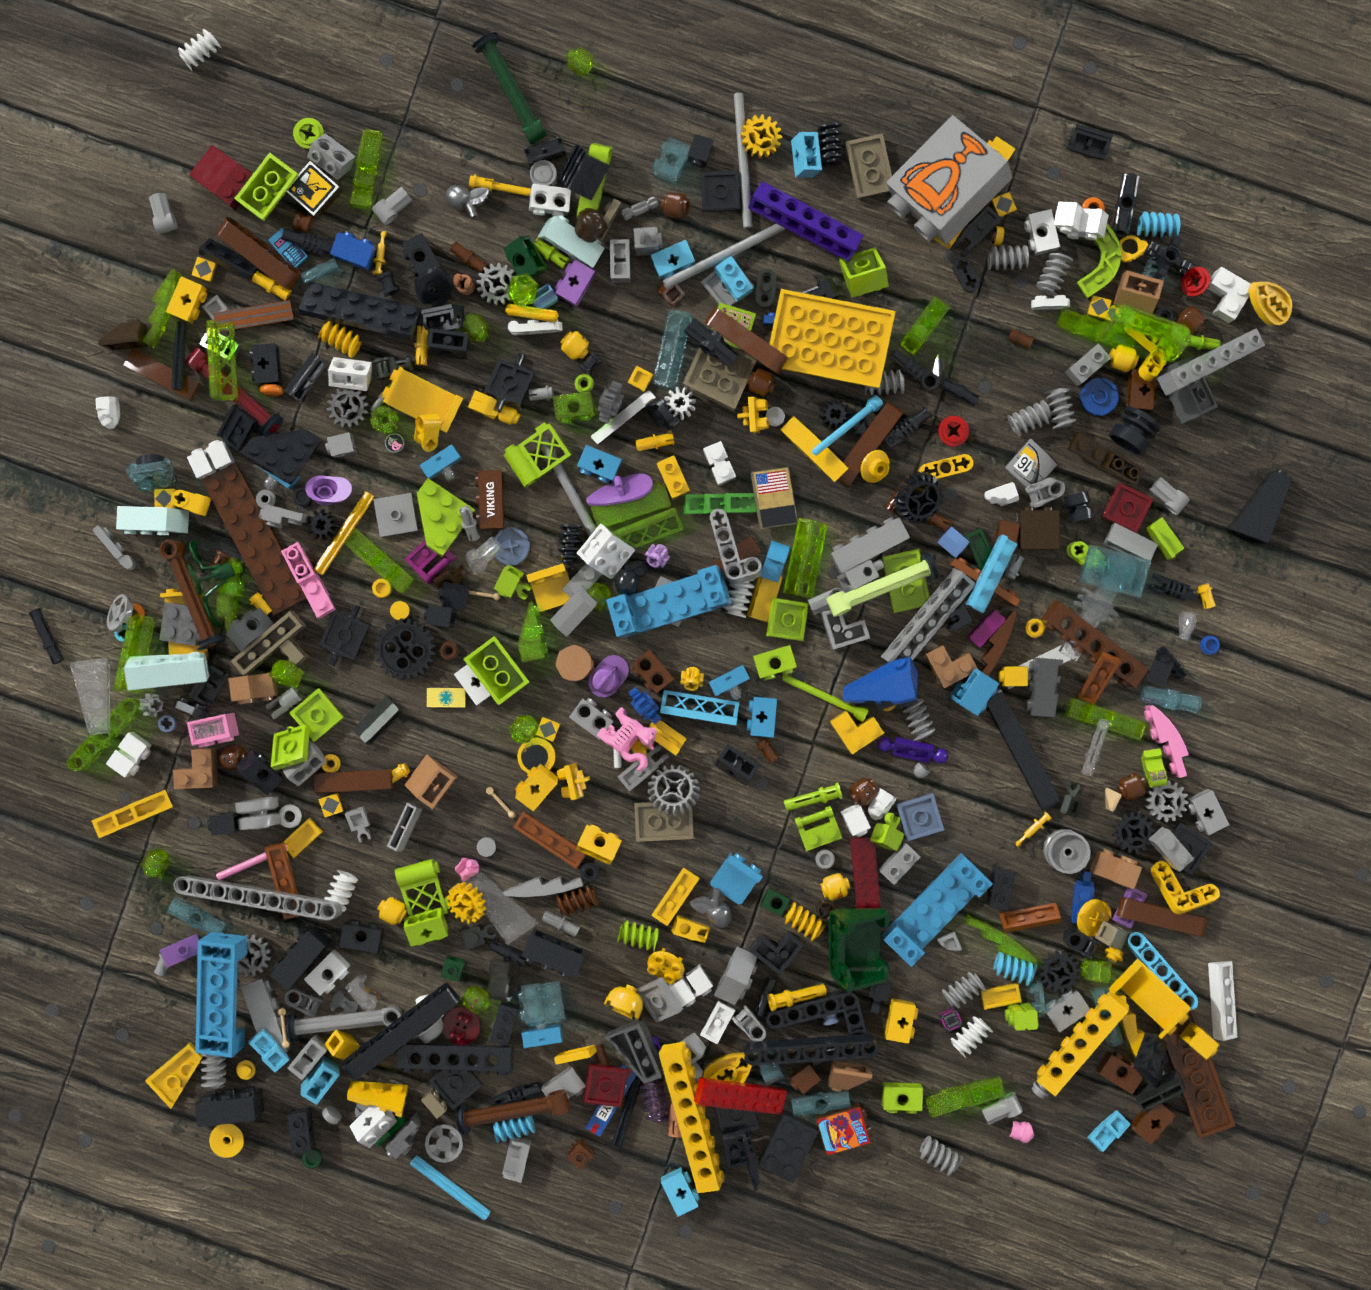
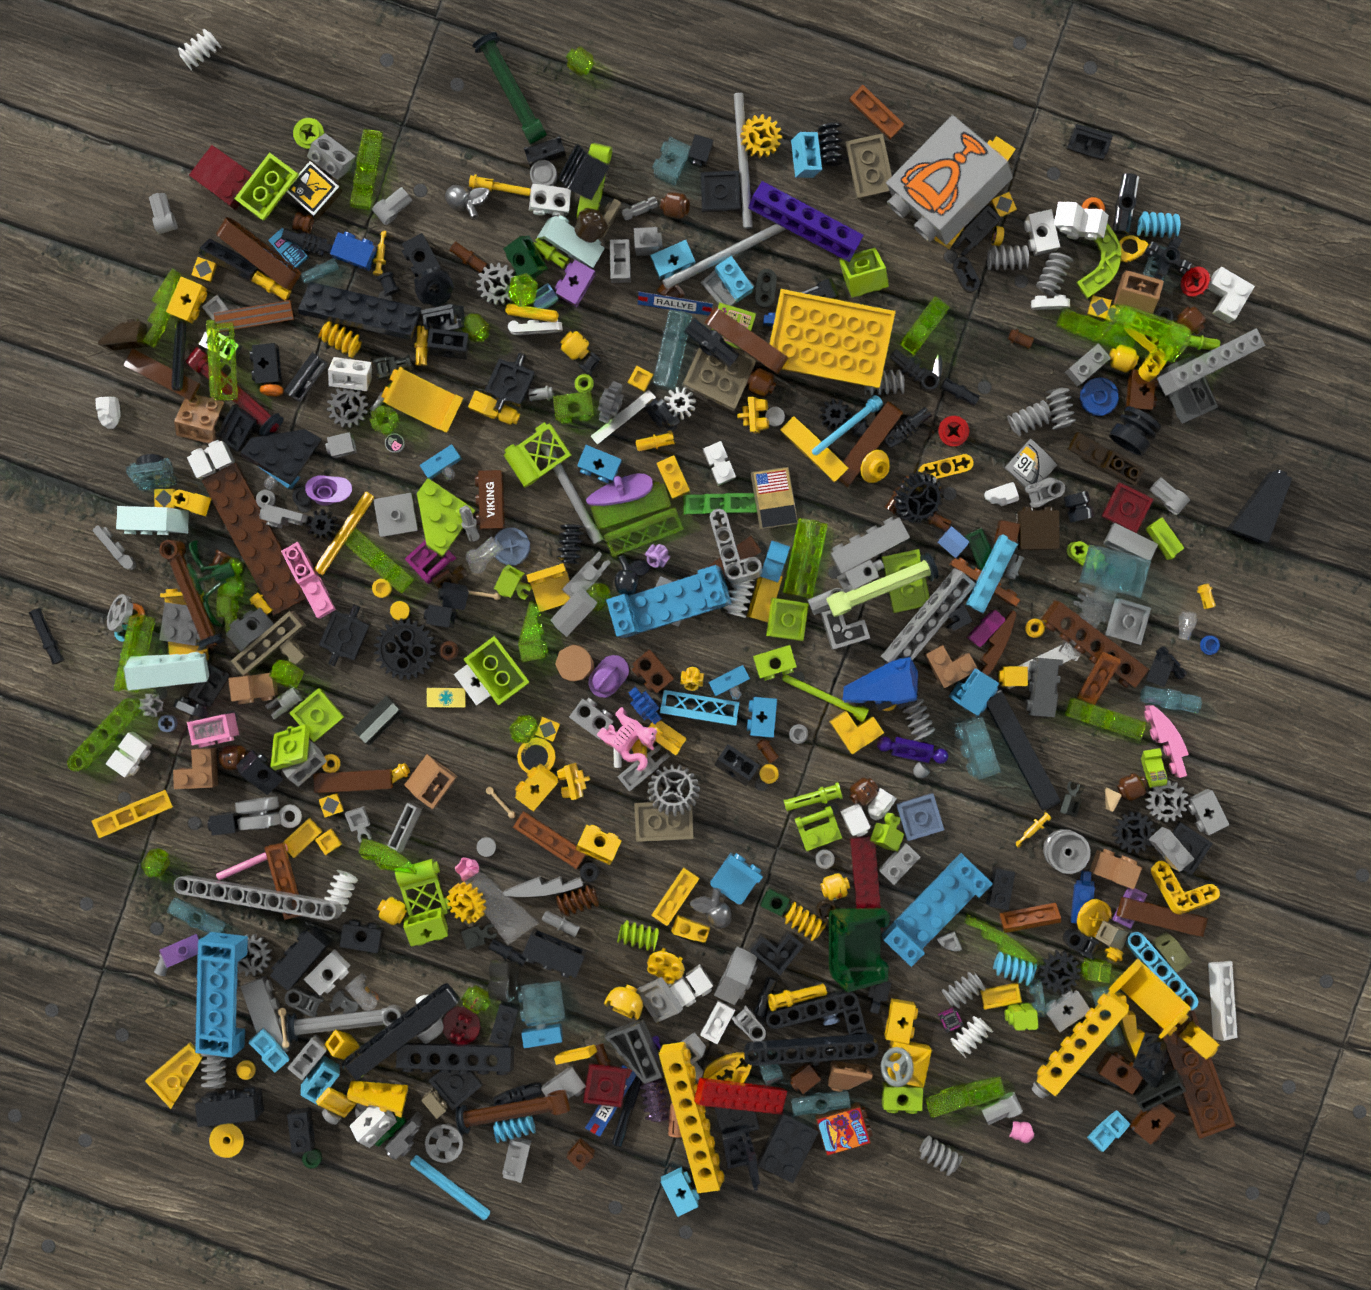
(93, 690): clear wing -> none
(198, 418): none -> medium nougat bracket
(328, 841): none -> yellow tile
(335, 1102): none -> yellow tile
(385, 857): none -> clear neon green slope
(427, 431): yellow piece -> none
(453, 968): dark green brick -> none
(467, 281): nougat hinge -> none
(605, 552): white bracket -> none
(674, 303): none -> sticker
(769, 773): none -> yellow tile
(798, 733): none -> light grey plate
(876, 112): none -> dark orange plate
(906, 1064): none -> piece
(977, 747): none -> clear light blue brick
(1088, 767): clear pin -> none
(1128, 621): none -> light grey plate
(1172, 952): none -> olive torso
(1173, 588): black hinge -> none
(1267, 293): yellow piece -> none

